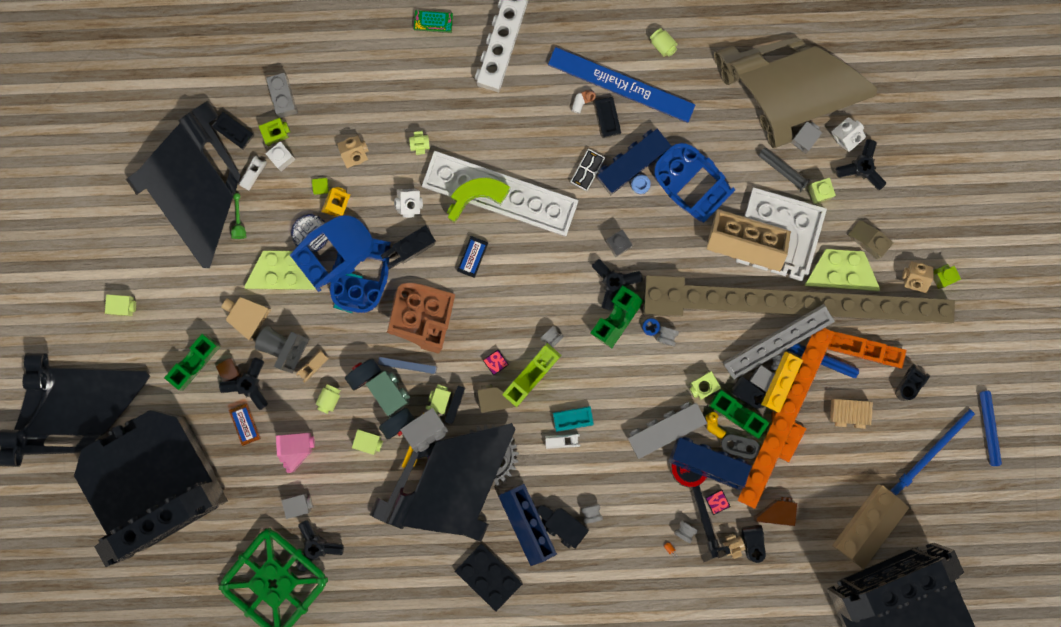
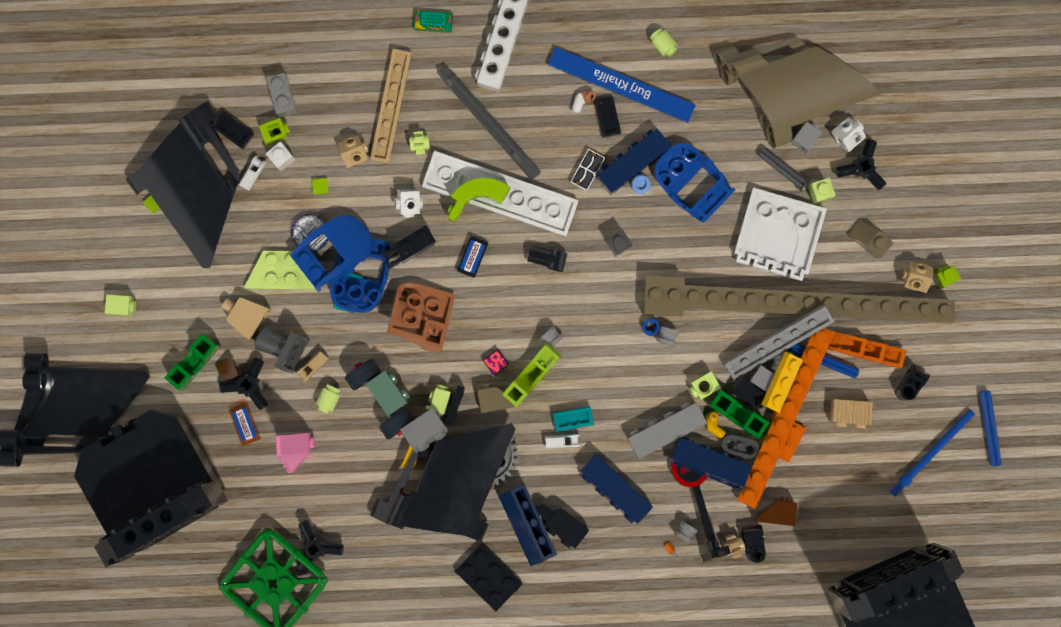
(151, 204): none -> lime piece
(238, 231): bright green hinge -> none
(297, 505): light grey brick -> none
(342, 198): yellow brick -> none
(367, 442): yellowish green brick -> none
(391, 106): none -> tan plate
(407, 365): sand blue tile -> none
(489, 123): none -> dark grey piece
(552, 259): none -> black piece
(592, 513): light grey wheel -> none
(607, 274): black bush -> none
(616, 488): none -> dark blue brick
(625, 307): green arch -> none
(717, 502): tile -> none
(749, 240): tan slope -> none
(843, 271): yellowish green wing -> none
(870, 526): tan slope -> none

